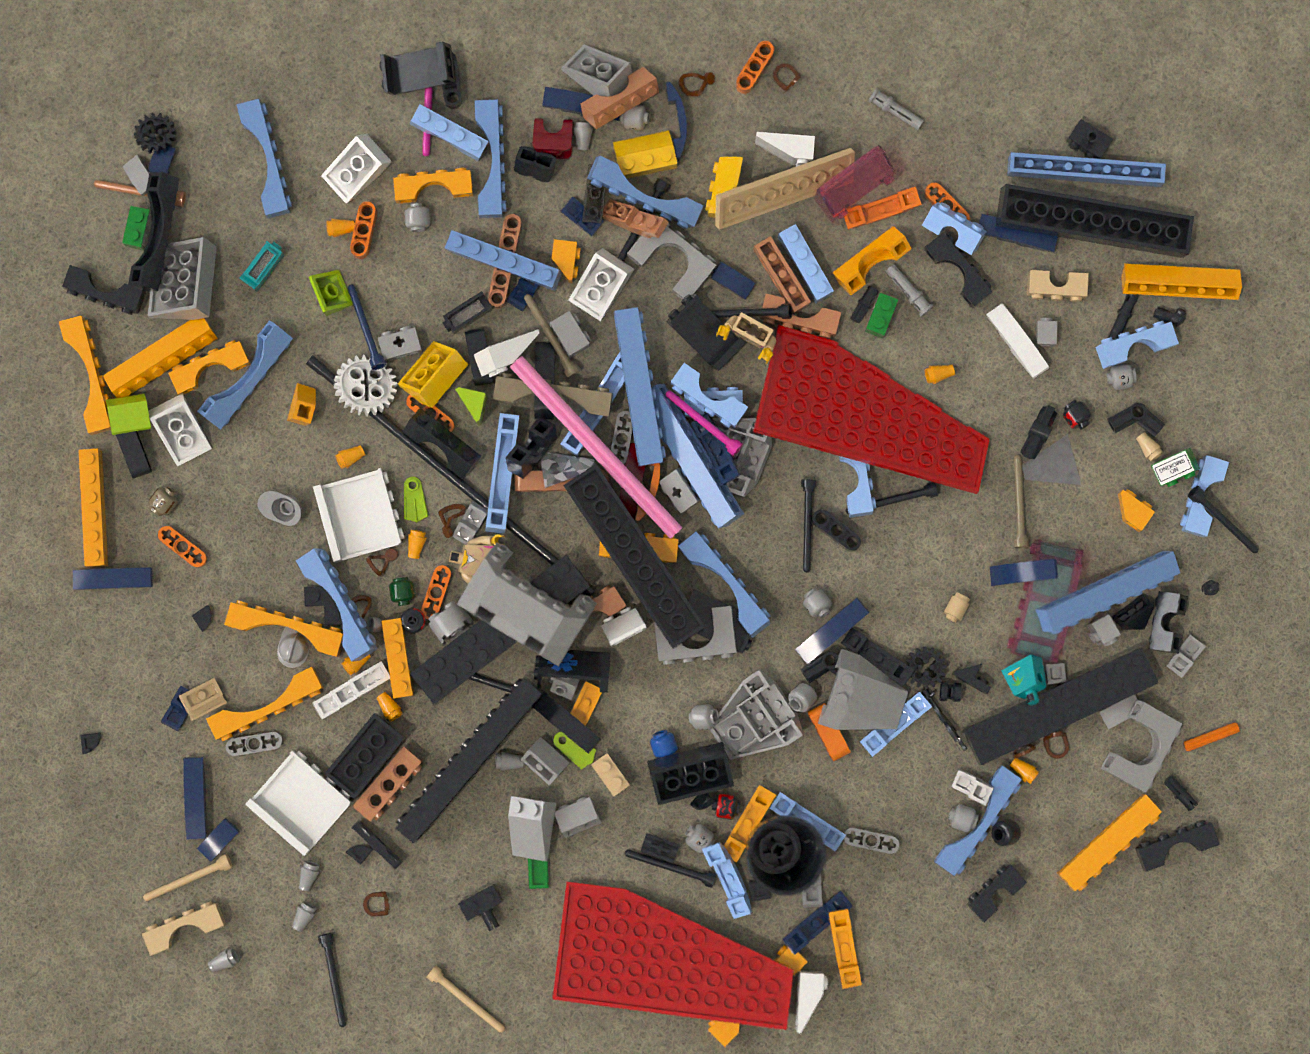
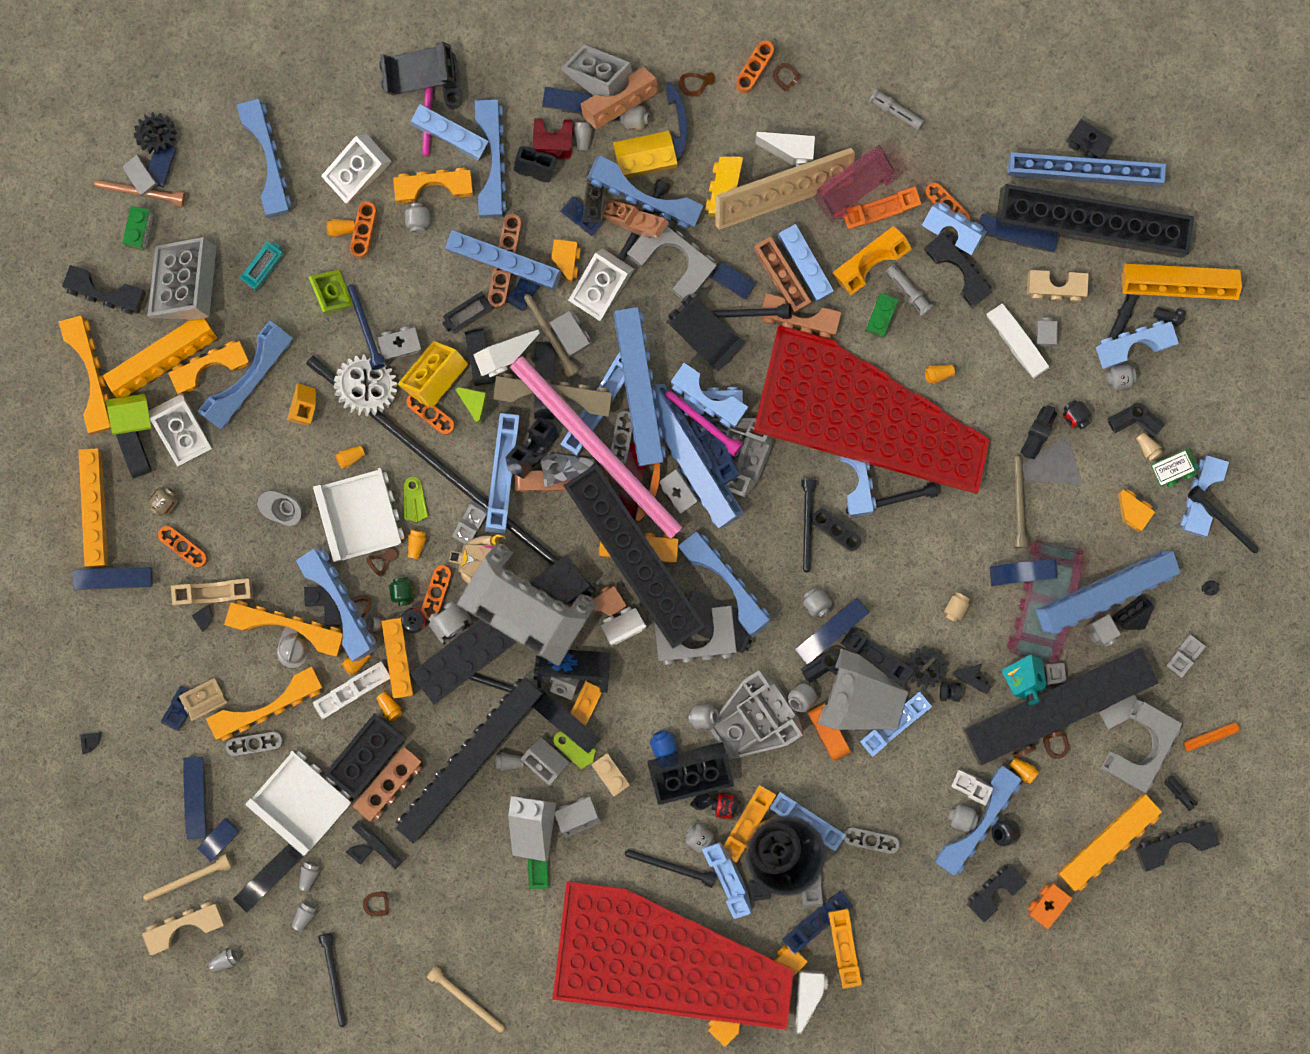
(162, 193): black arch -> none
(212, 592): none -> tan arch
(267, 878): none -> black slope
(426, 429): black arch -> none
(447, 531): reddish brown piece -> none
(482, 905): black brick -> none
(660, 847): black hips -> none
(752, 332): tan torso -> none
(864, 304): black axle -> none
(951, 729): black piece -> none
(1047, 916): none -> orange brick
(1167, 607): arch -> none

